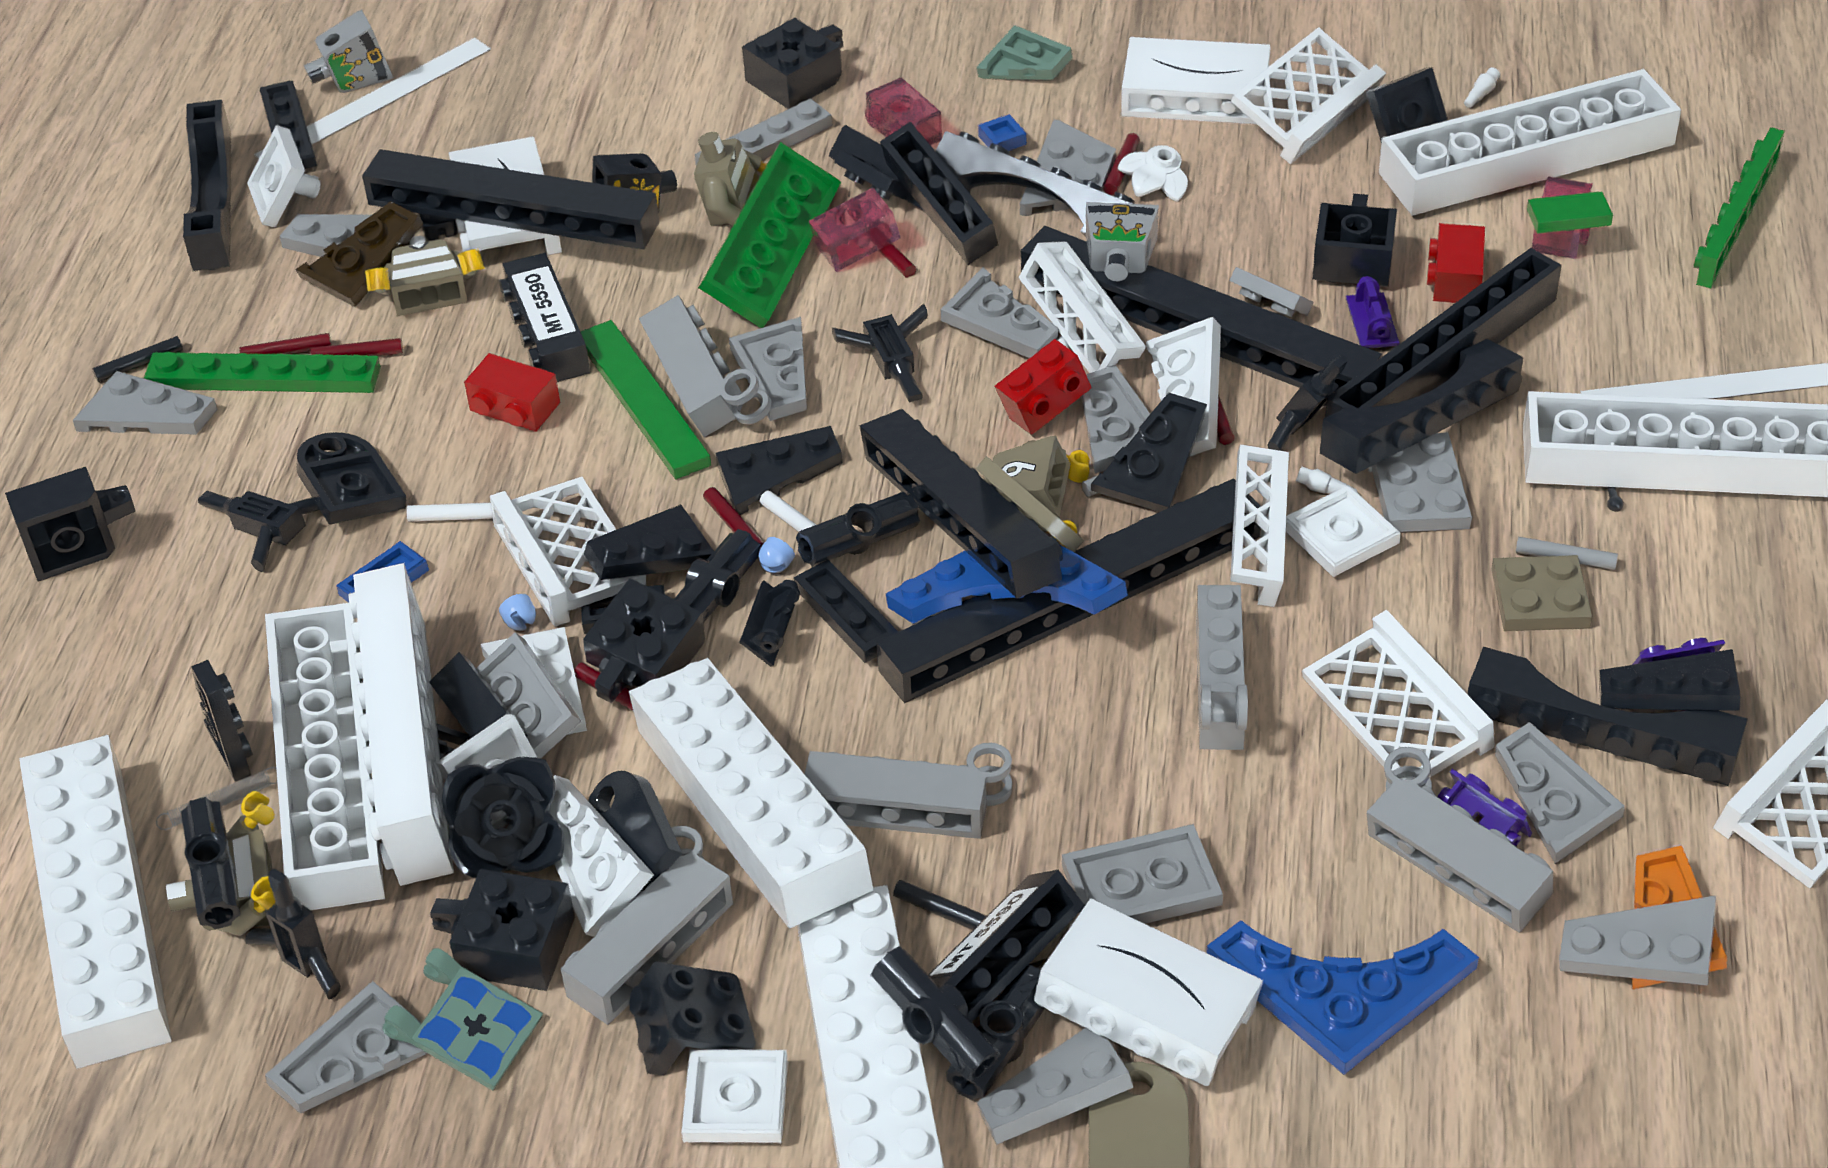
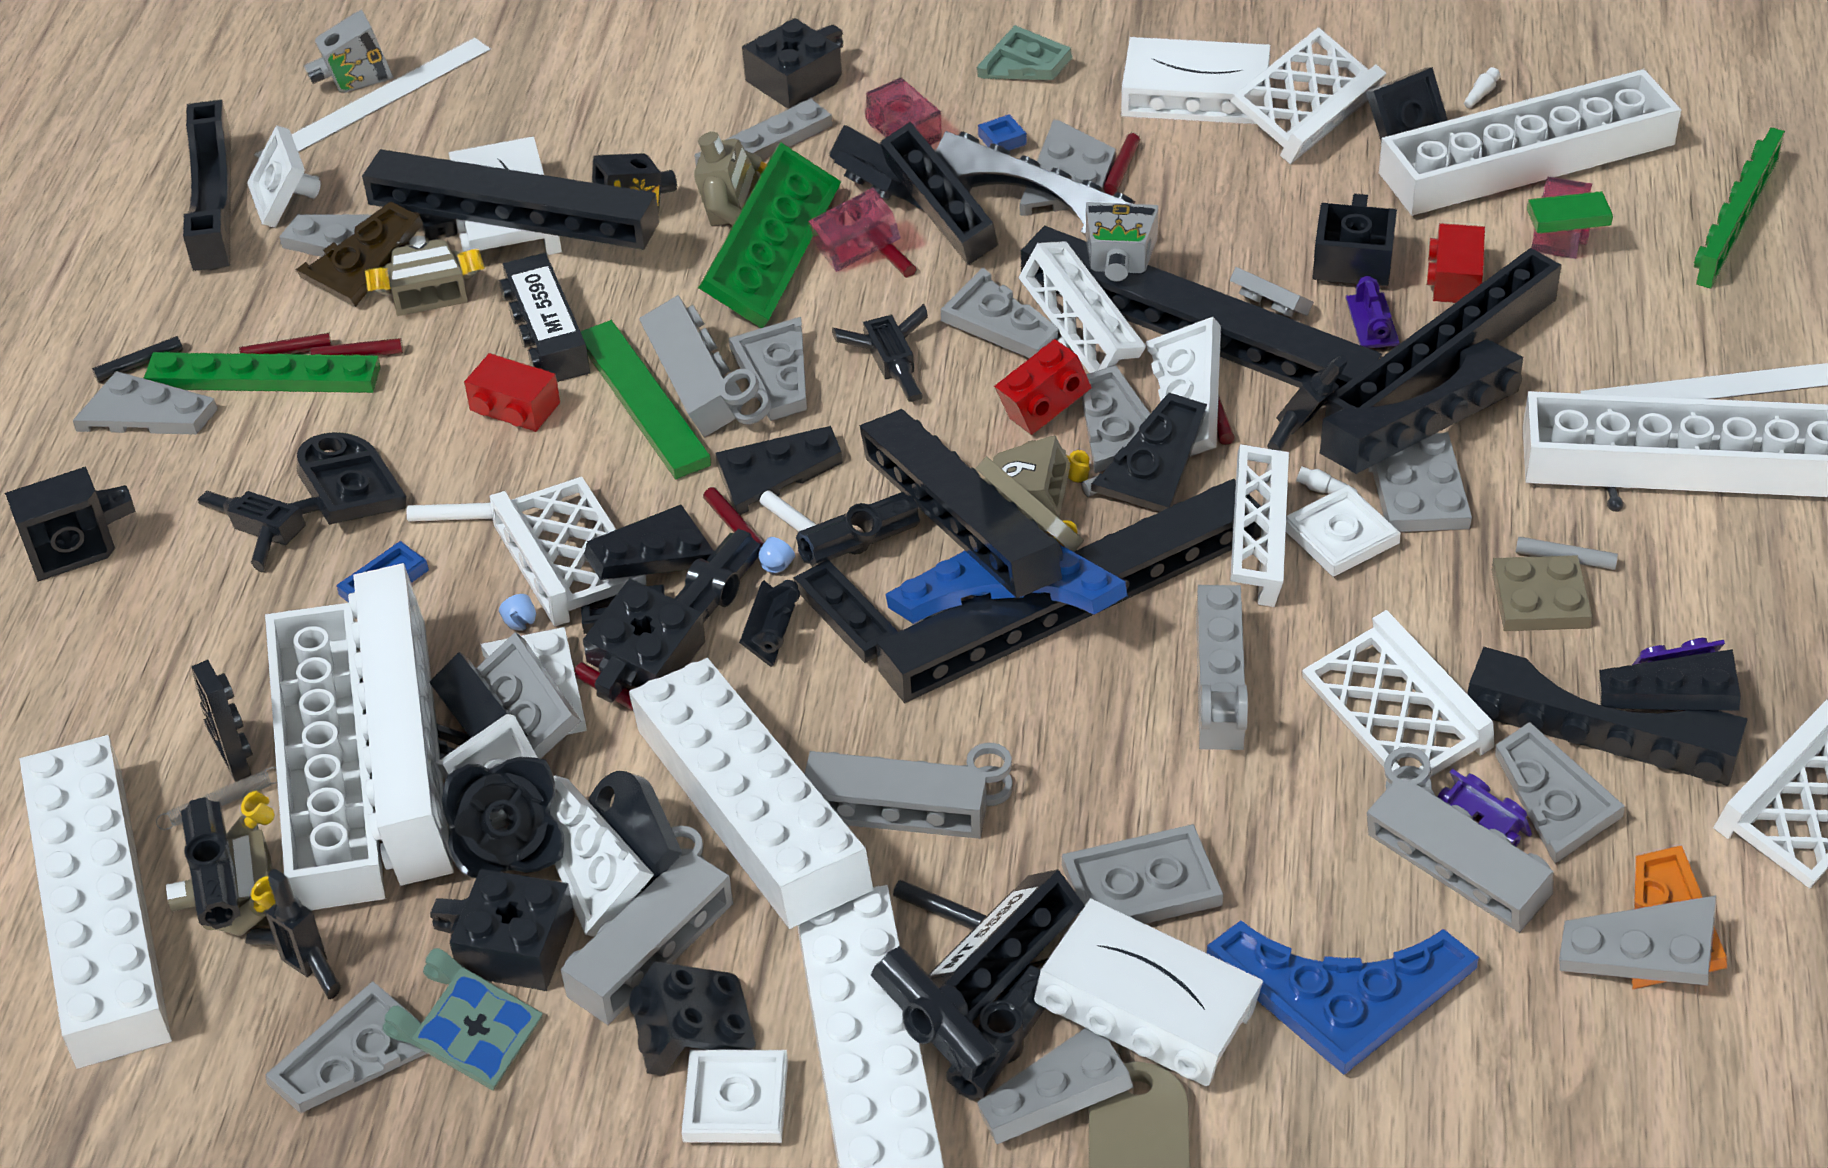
(284, 110): black tile -> none
(1155, 171): white plate -> none

